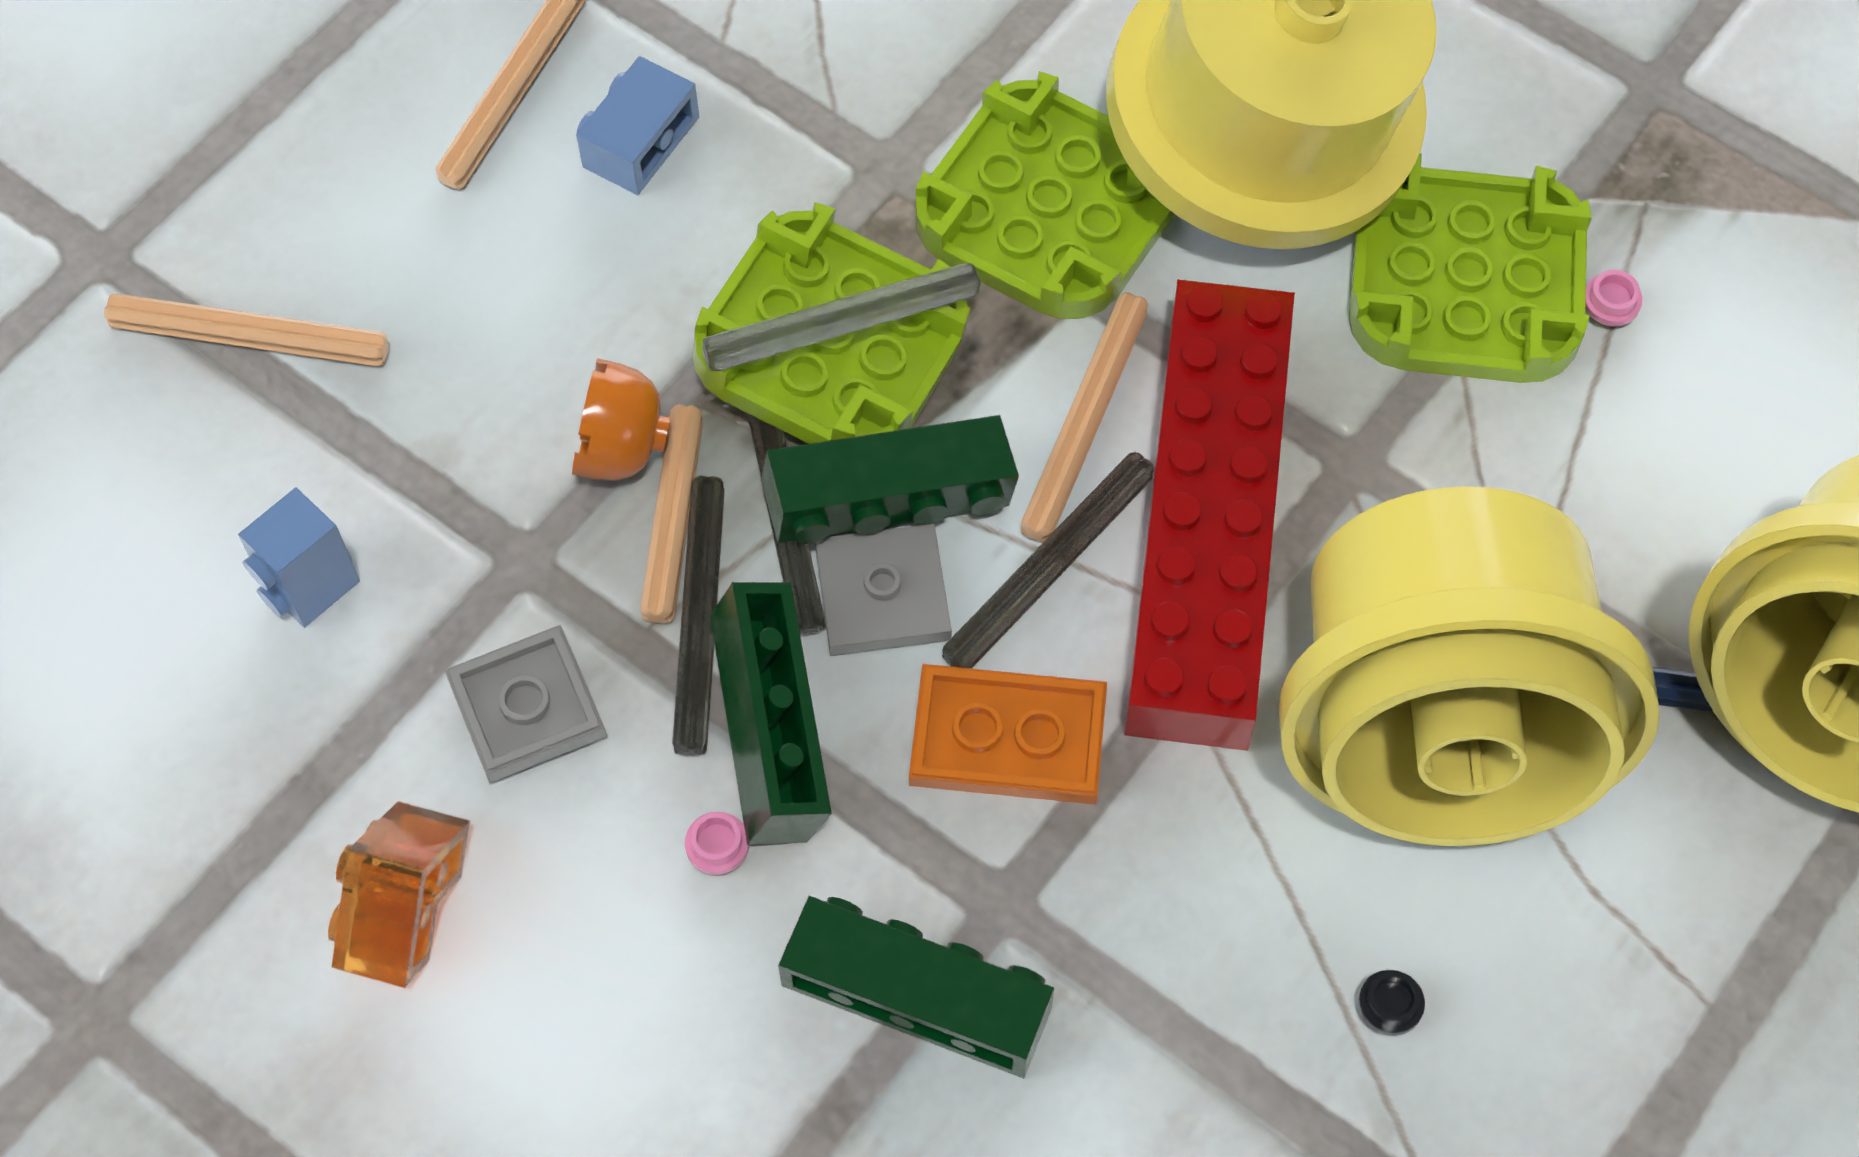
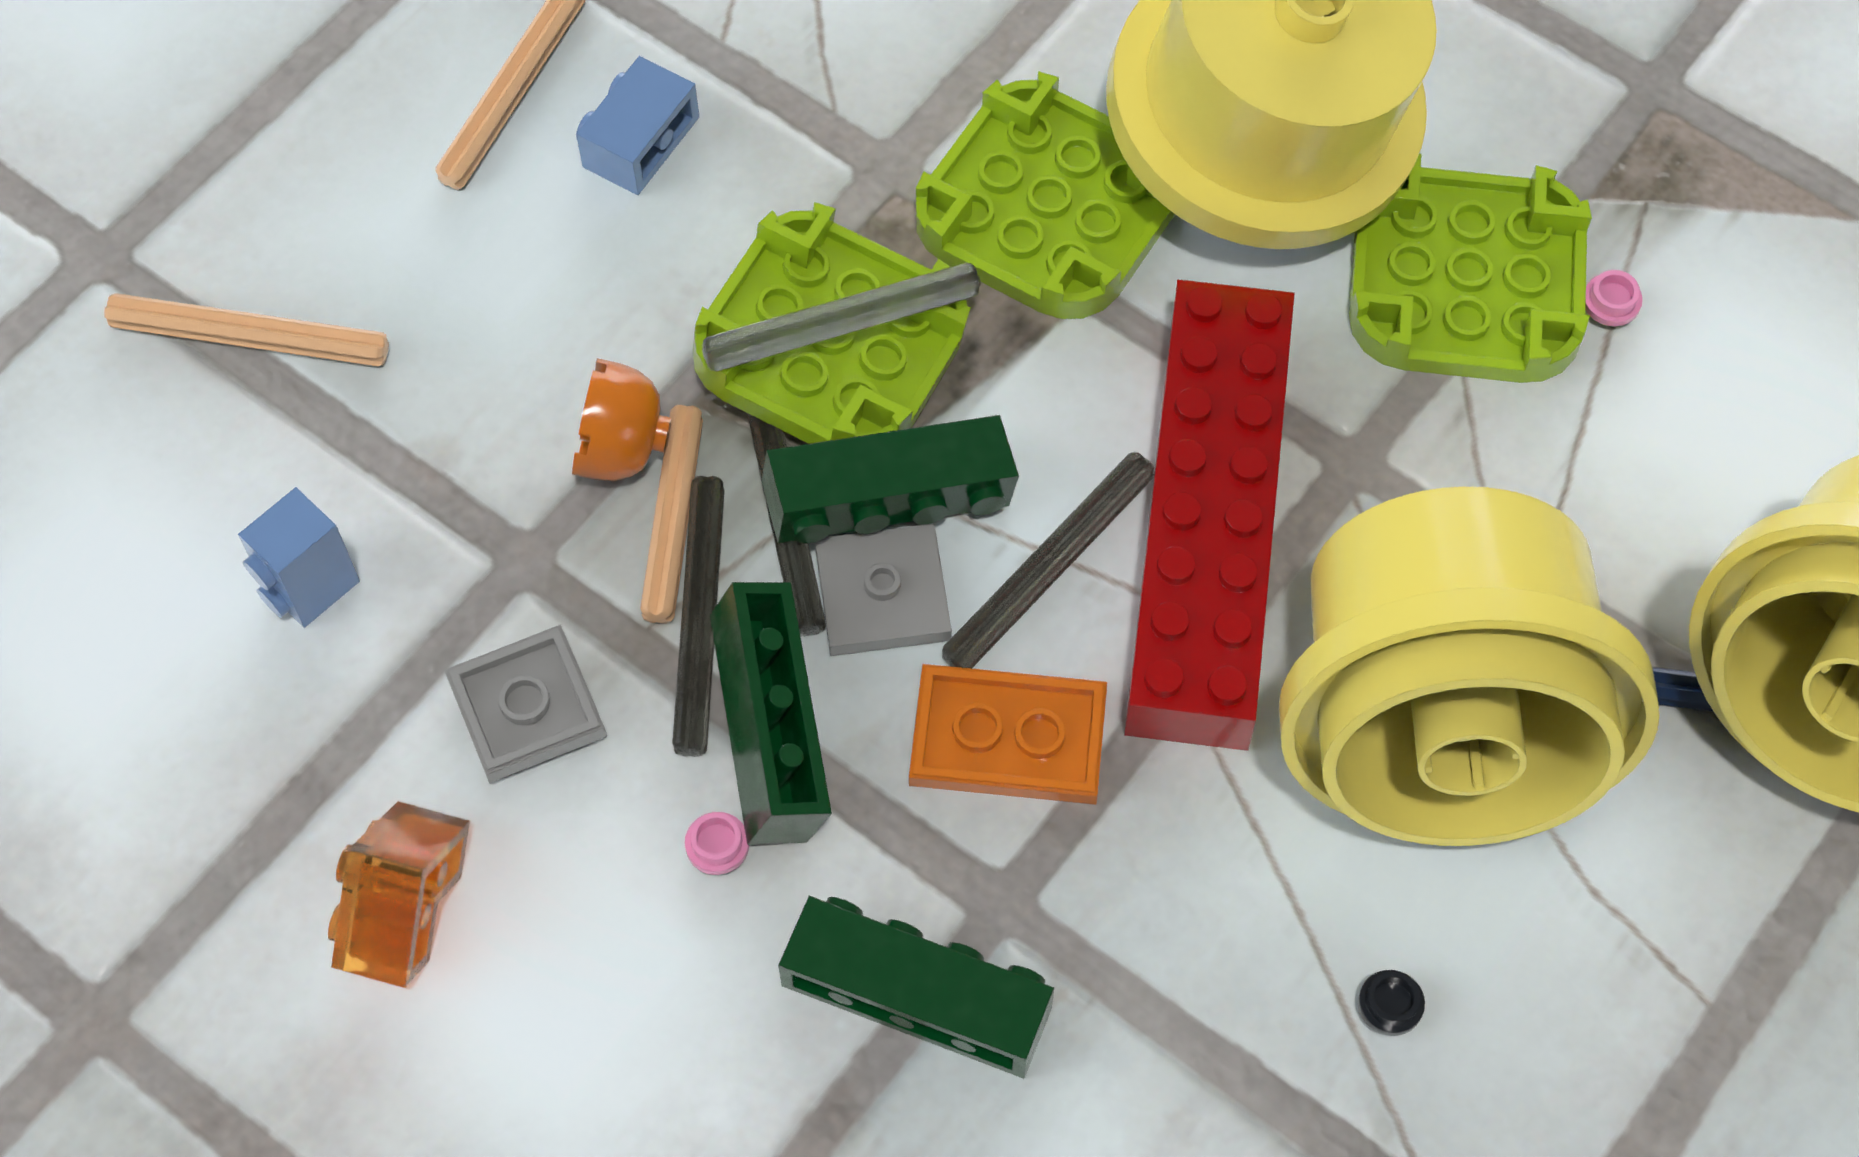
(1084, 417): light nougat axle -> none

